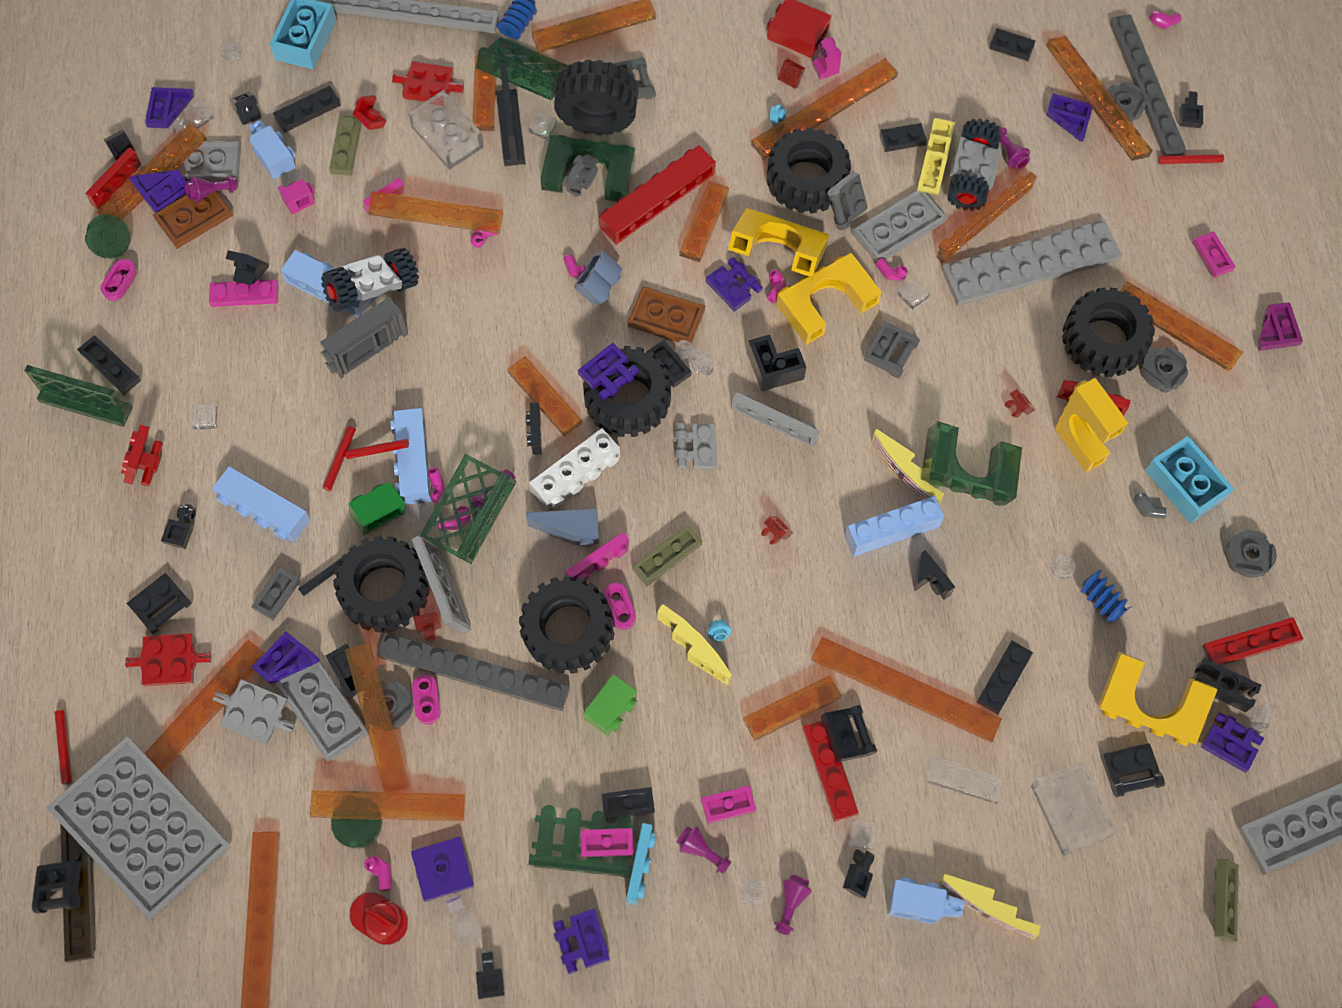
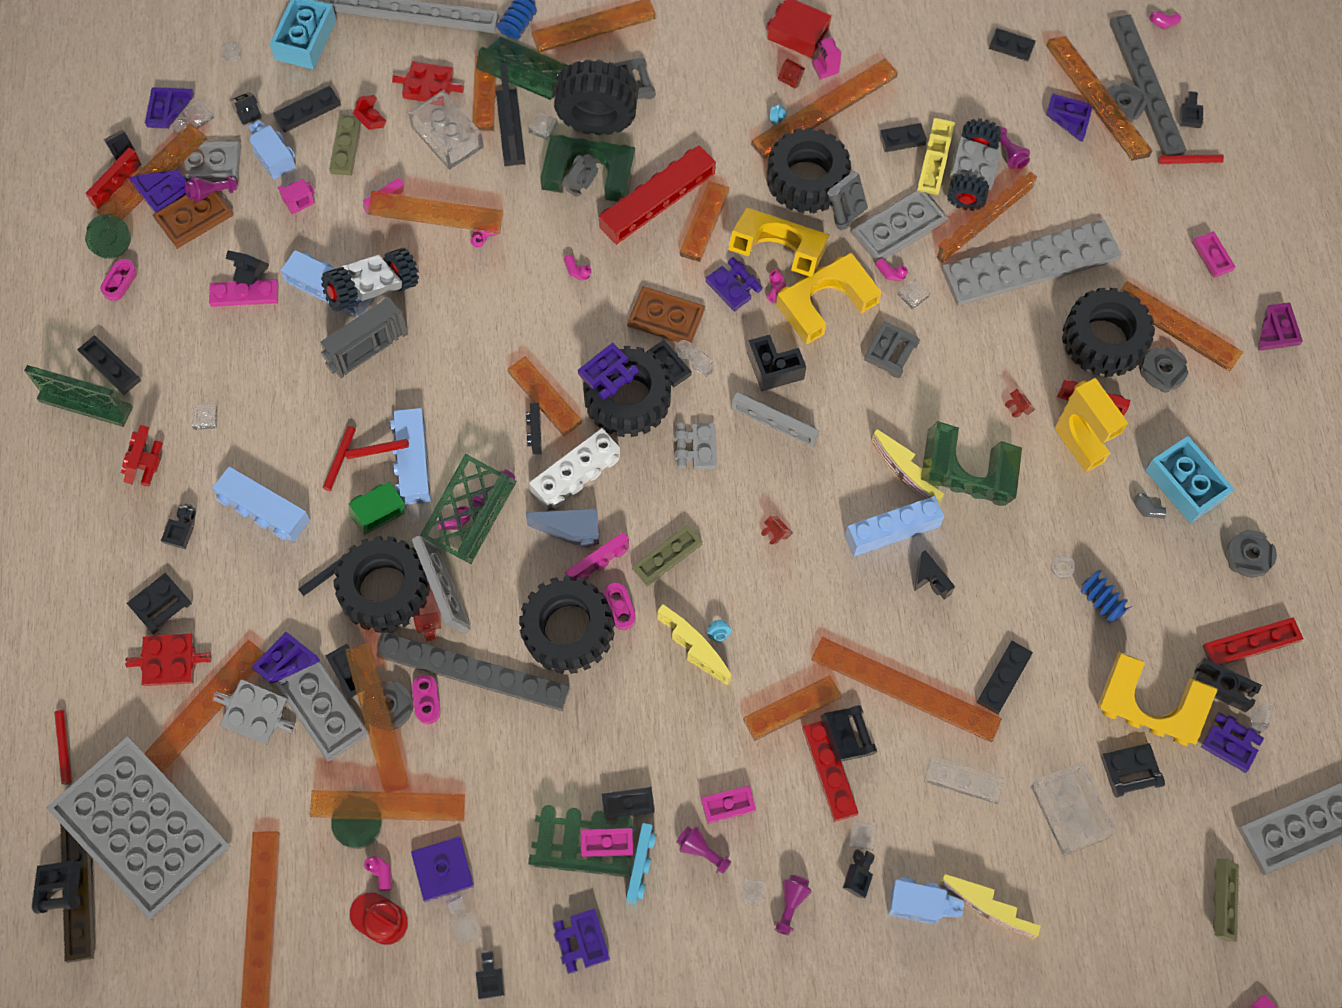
(276, 593): dark grey plate -> none
(437, 483): dark pink arm -> none
(598, 278): sand blue brick -> none
(611, 705): bright green brick -> none

